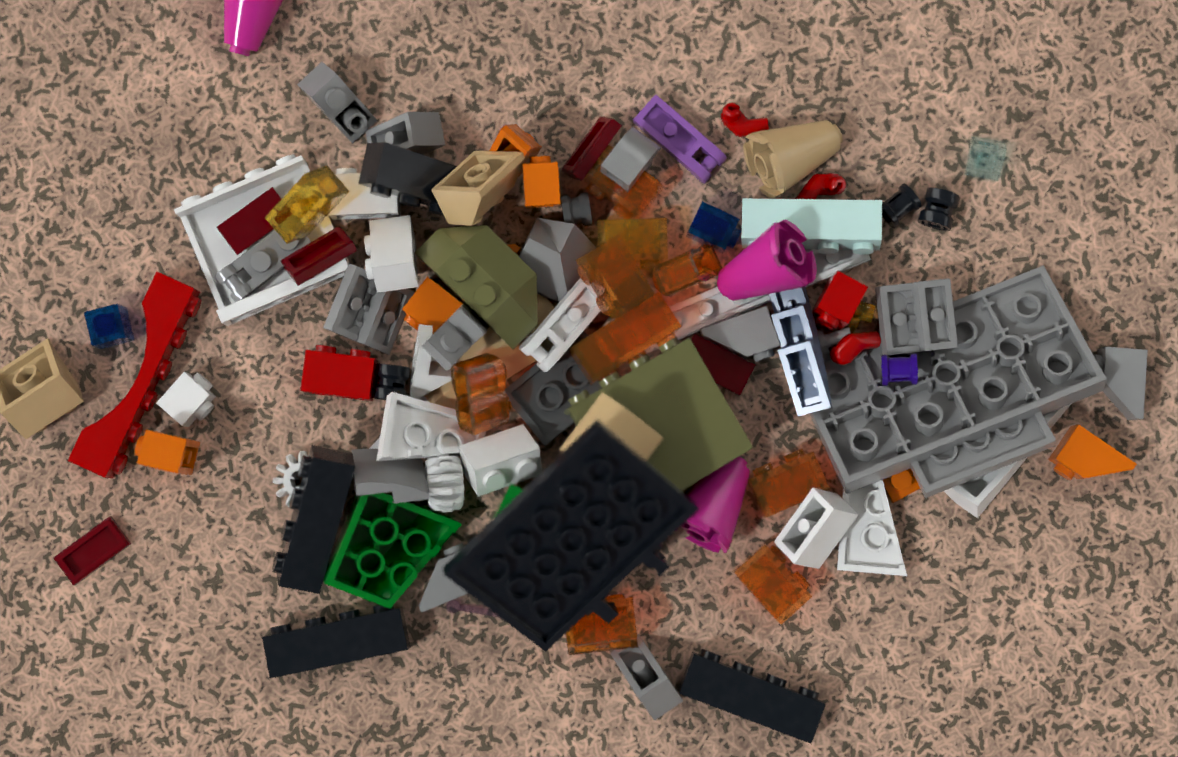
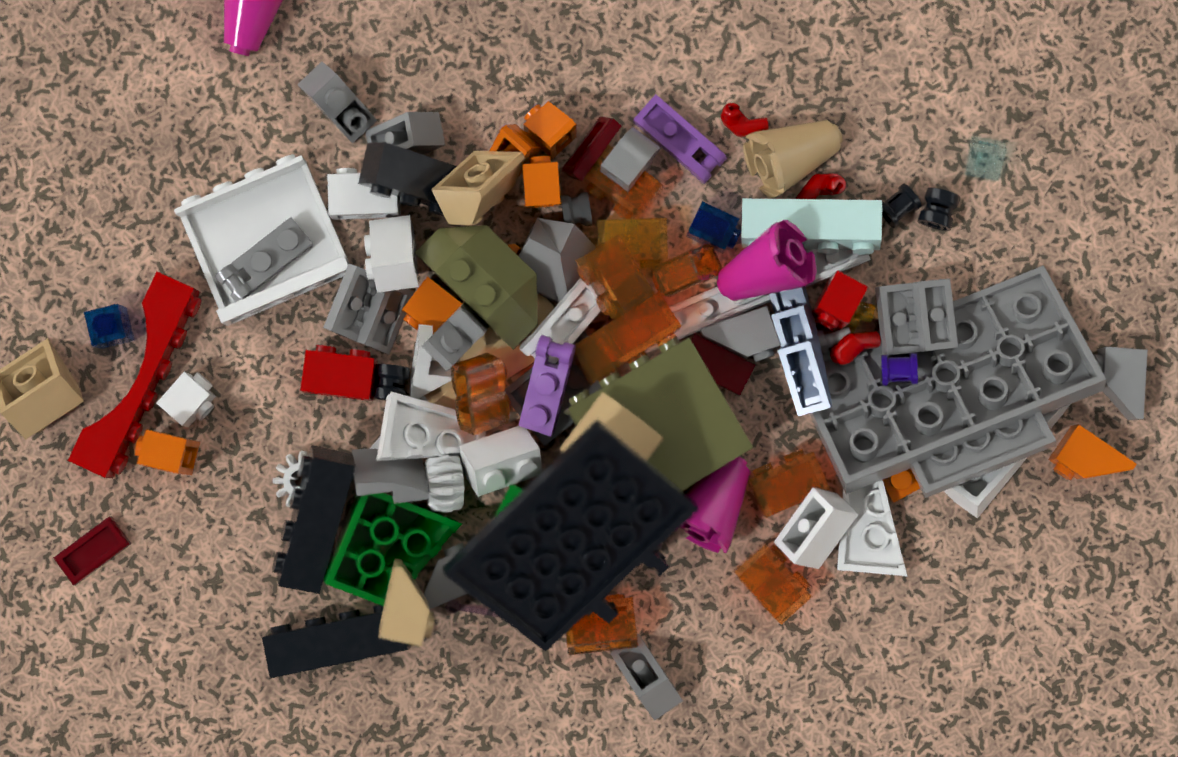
(249, 223): dark red tile -> none
(307, 204): clear yellow brick -> none
(318, 255): dark red tile -> none
(405, 609): none -> tan slope
(547, 386): none -> medium lavender plate
(550, 128): none -> orange slope
(752, 697): black brick -> none

